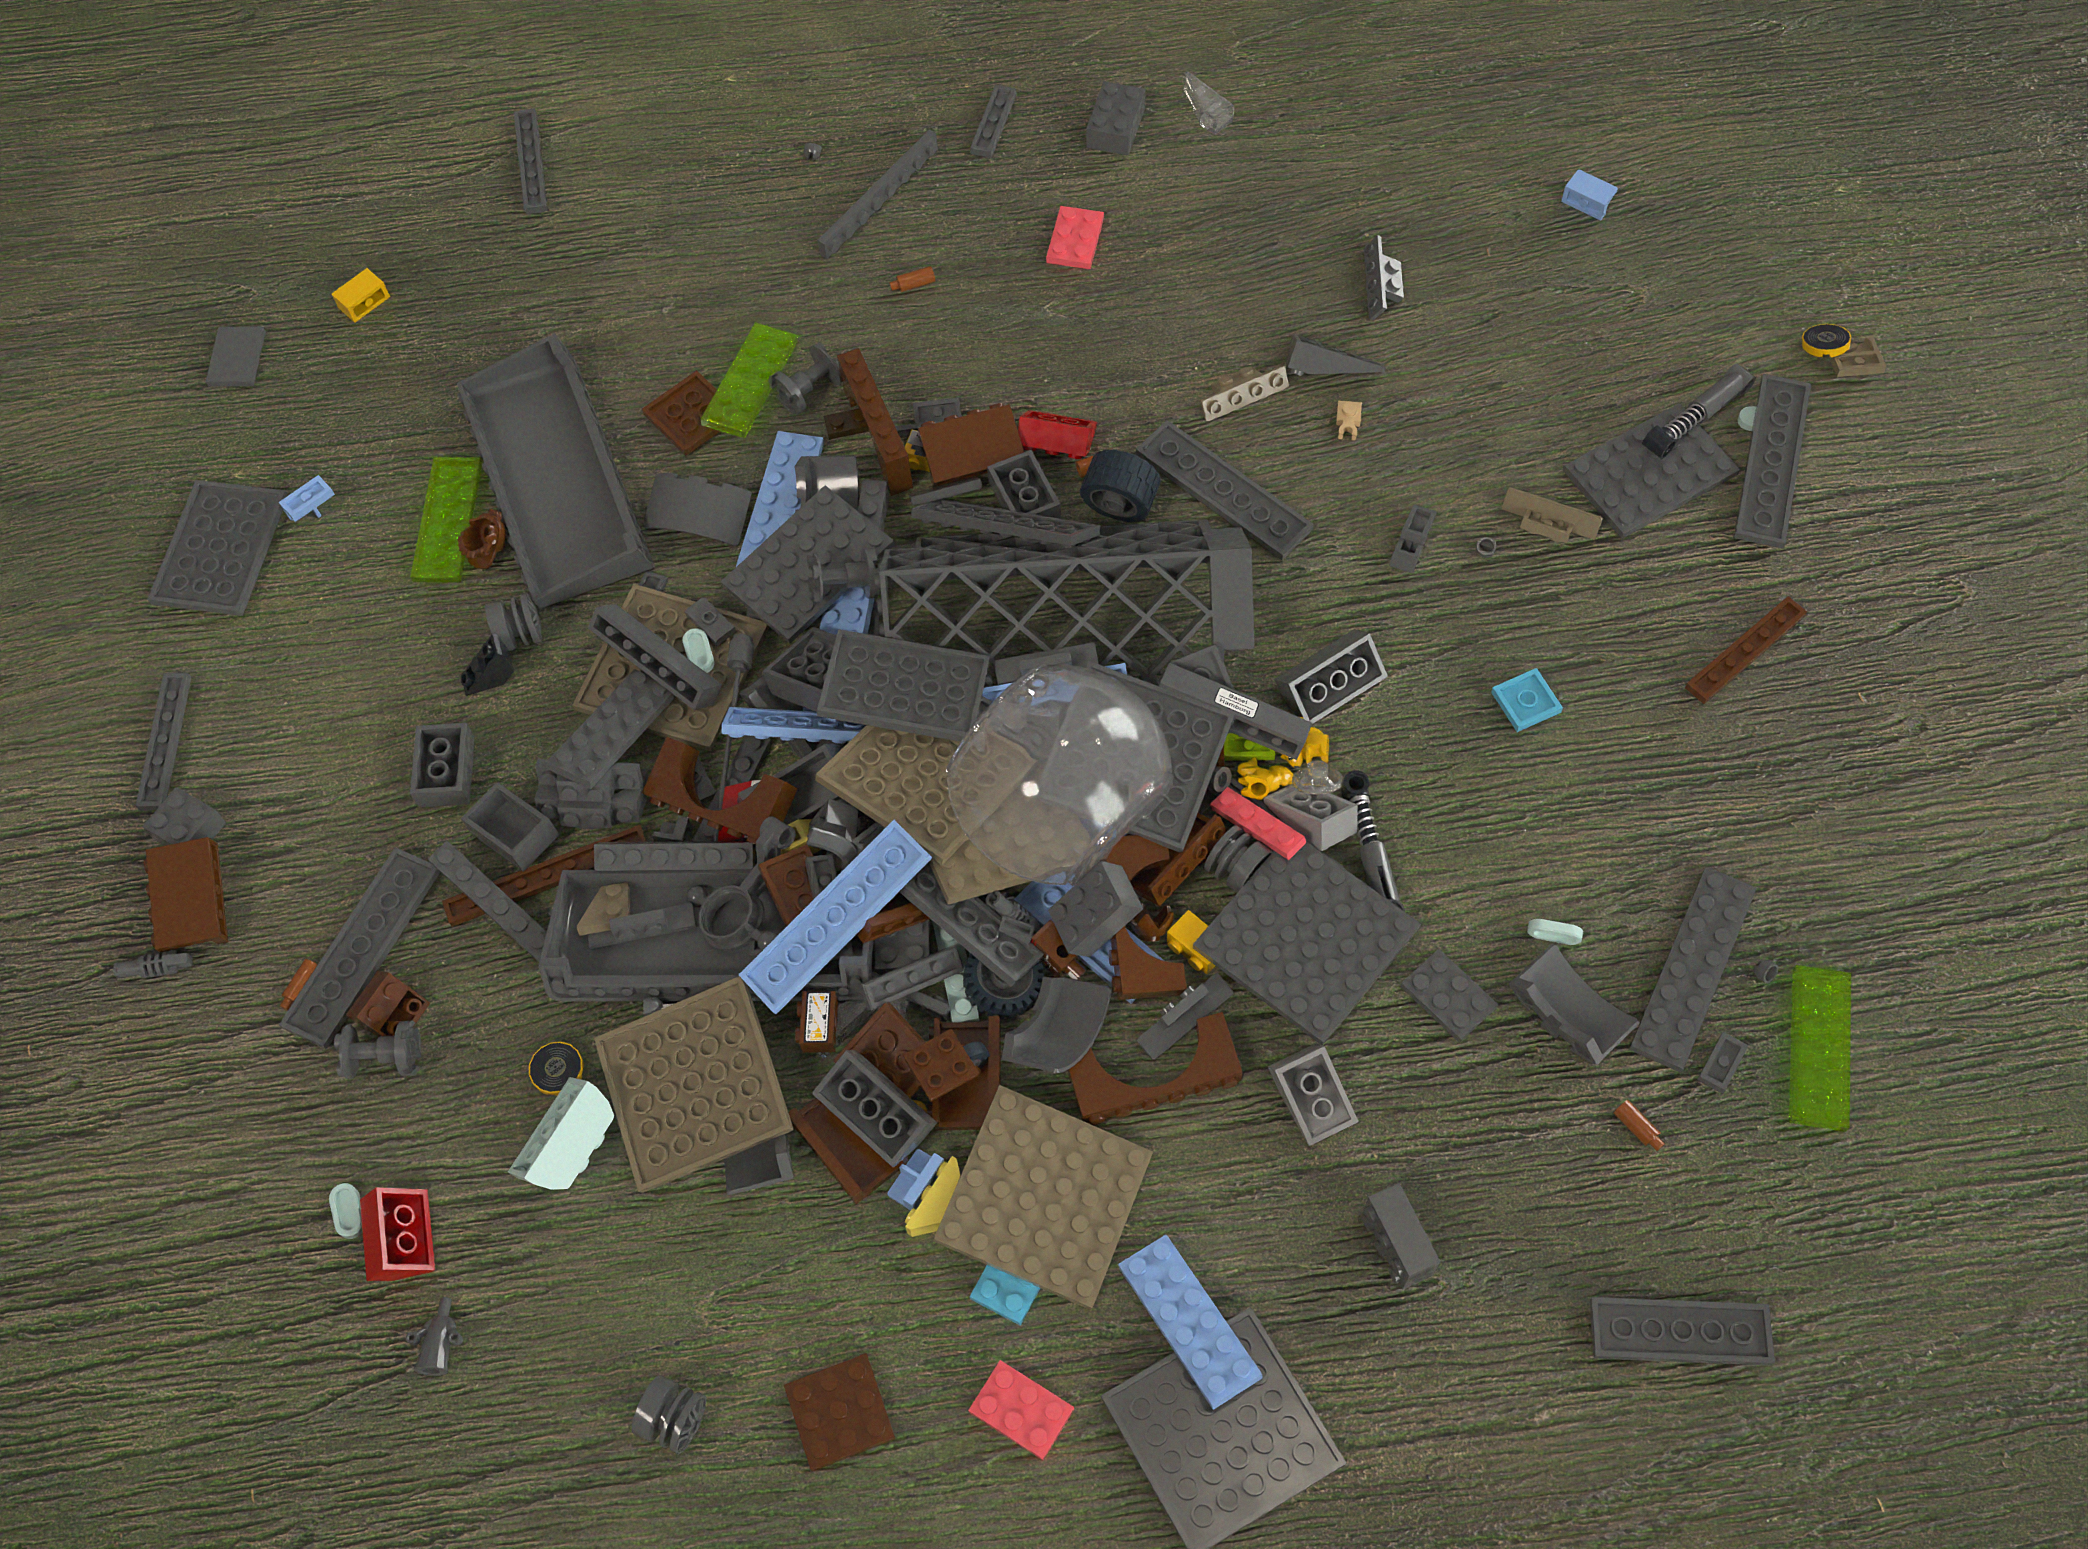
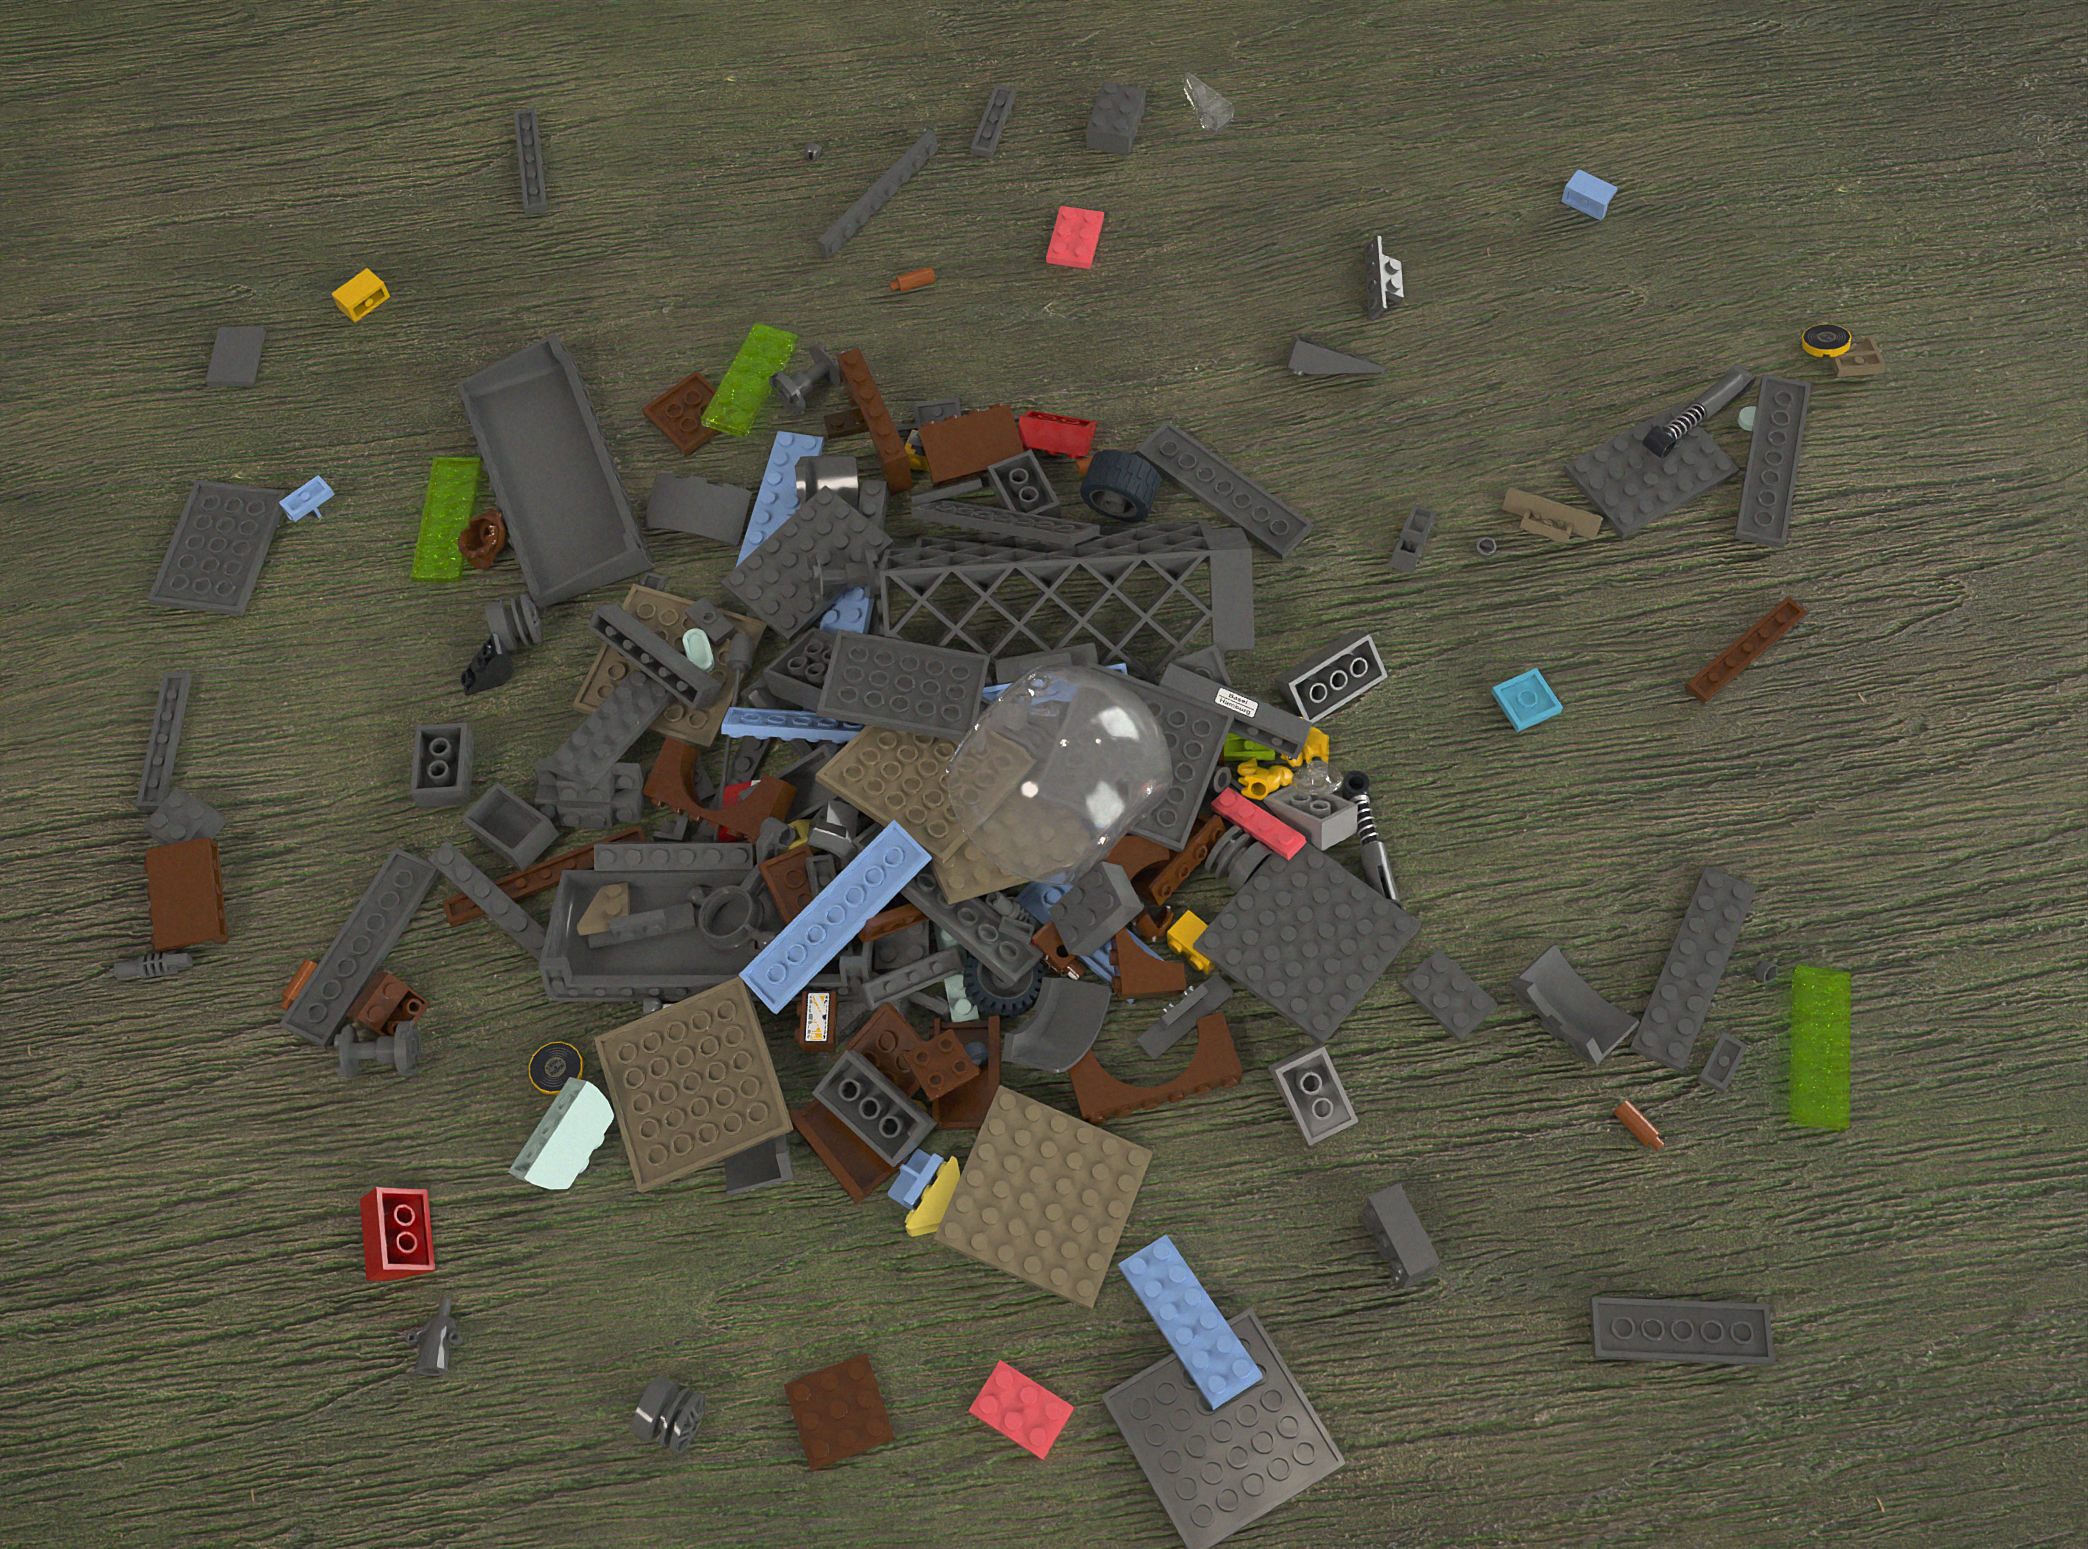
(346, 1210): light aqua tile -> none
(1004, 1294): medium azure plate -> none
(1242, 389): dark tan bracket -> none
(1348, 418): tan plate -> none
(1555, 931): light aqua tile -> none

